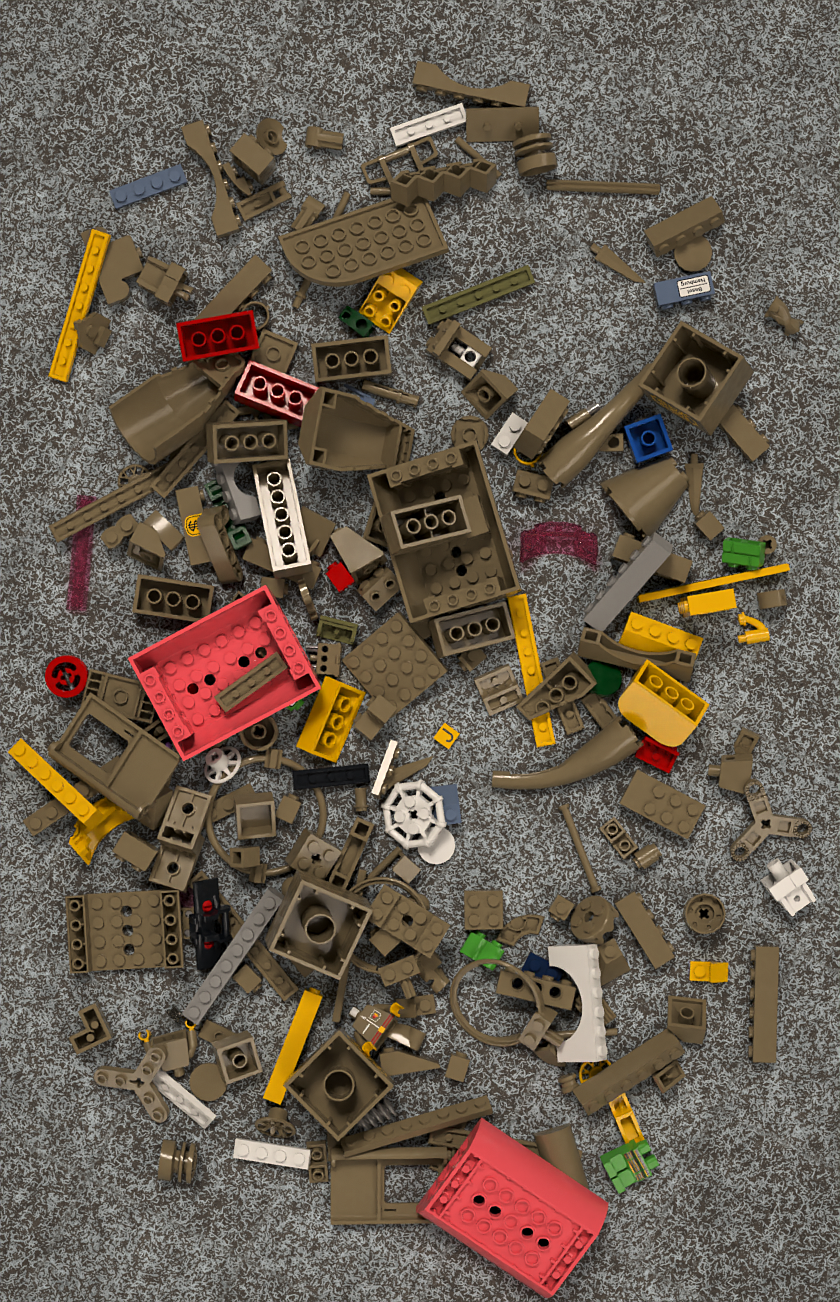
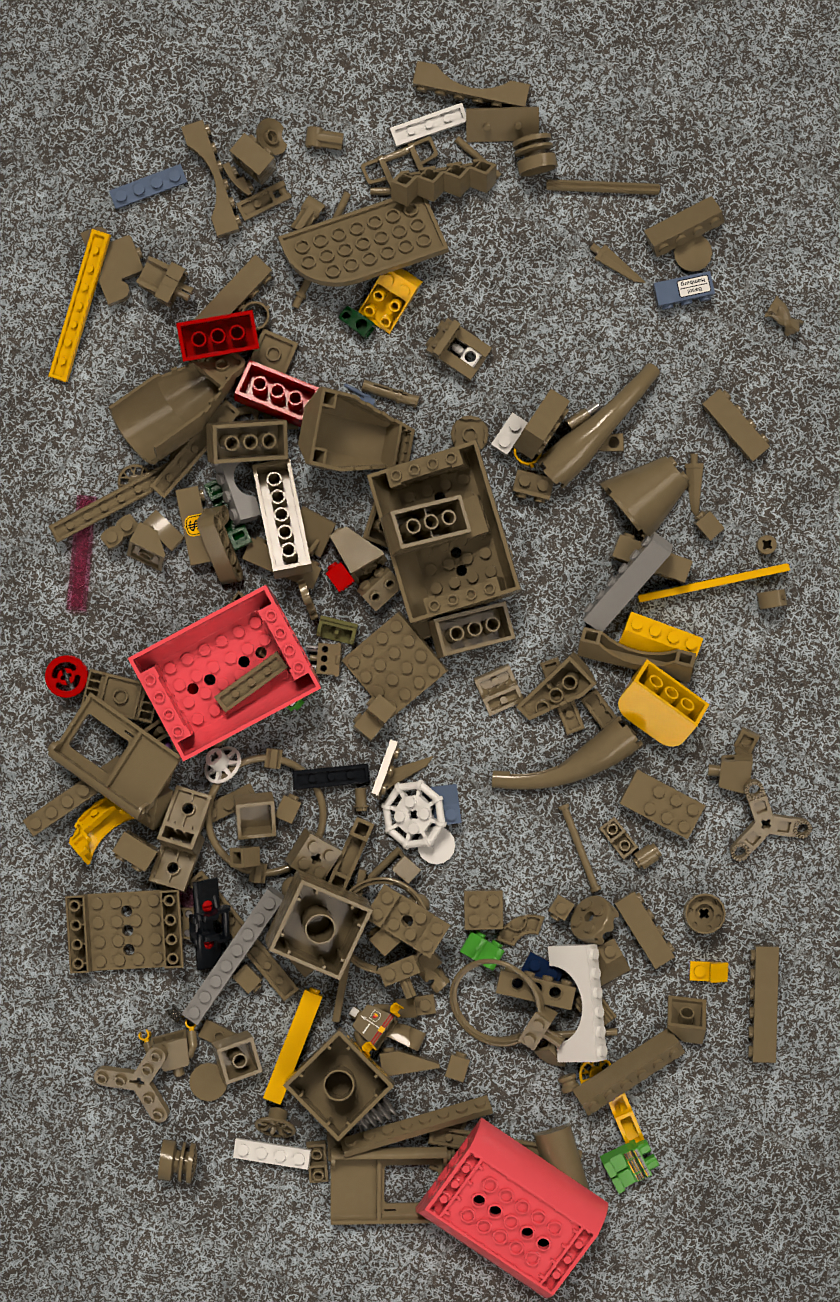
(56, 784): yellow brick -> none
(92, 332): dark tan plate -> none
(96, 1029): dark tan brick -> none
(173, 598): dark tan brick -> none
(183, 1099): white plate -> none
(269, 737): dark tan brick -> none
(277, 586): dark tan brick -> none
(330, 719): yellow slope -> none
(352, 359): dark tan brick -> none
(446, 735): yellow tile -> none
(471, 659): dark tan bracket -> none
(478, 295): olive plate -> none
(489, 392): dark tan slope -> none
(529, 663): yellow tile -> none
(560, 539): clear pink windscreen -> none
(607, 678): dark green tile -> none
(647, 439): blue brick -> none
(657, 754): red bracket -> none
(668, 1076): dark tan slope -> none
(696, 378): dark tan brick -> none
(707, 603): yellow arch -> none
(743, 552): bright green brick -> none
(761, 634): yellow plant -> none
(788, 885): white piece -> none

